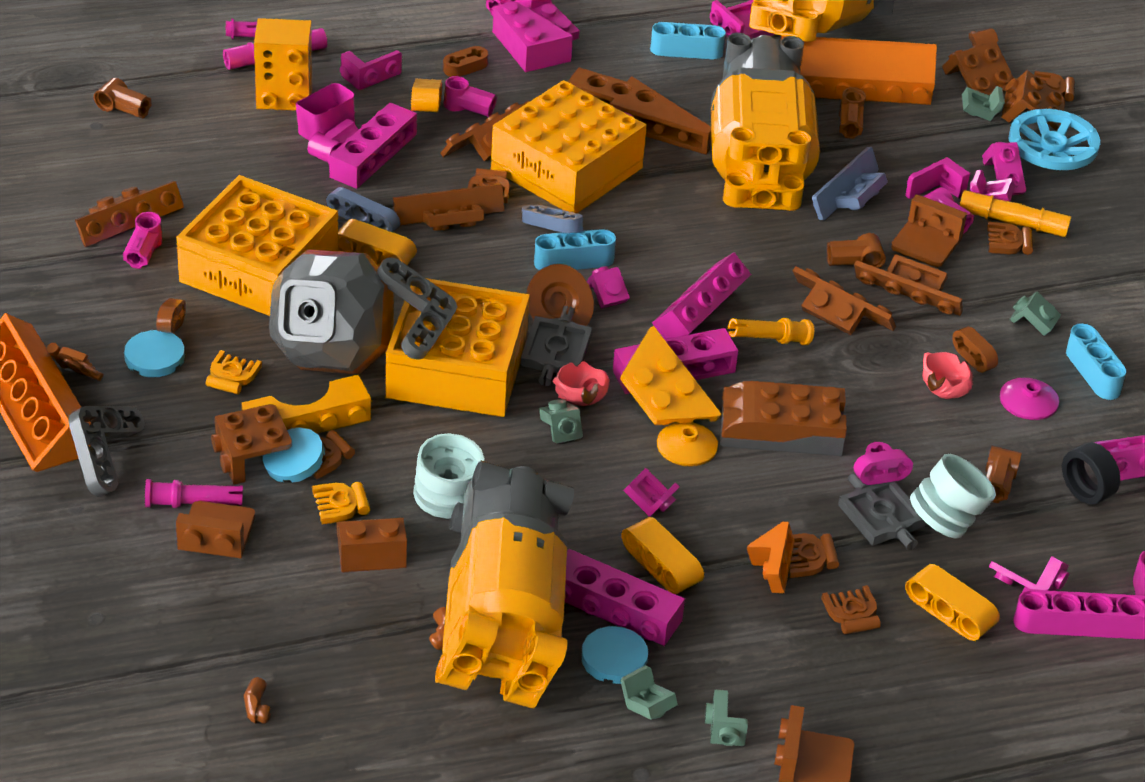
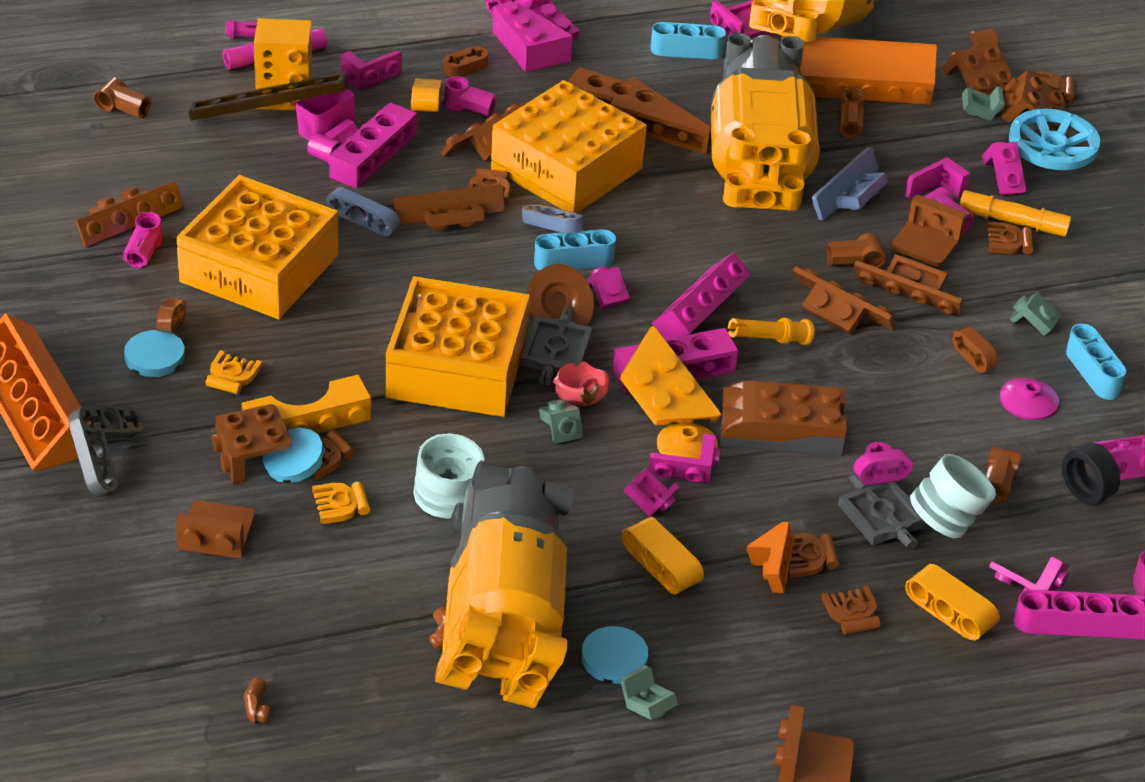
(74, 360): dark orange piece -> none
(177, 494): dark pink pin -> none
(268, 96): none -> dark brown tile
(332, 312): dark grey rock -> none
(372, 544): dark orange slope -> none
(375, 241): light orange beam -> none
(430, 309): dark grey beam -> none
(622, 598): dark pink brick -> none
(687, 468): none -> dark pink bracket
(724, 729): sand green bracket -> none
(946, 375): coral hair -> none
(999, 189): dark pink bracket -> none

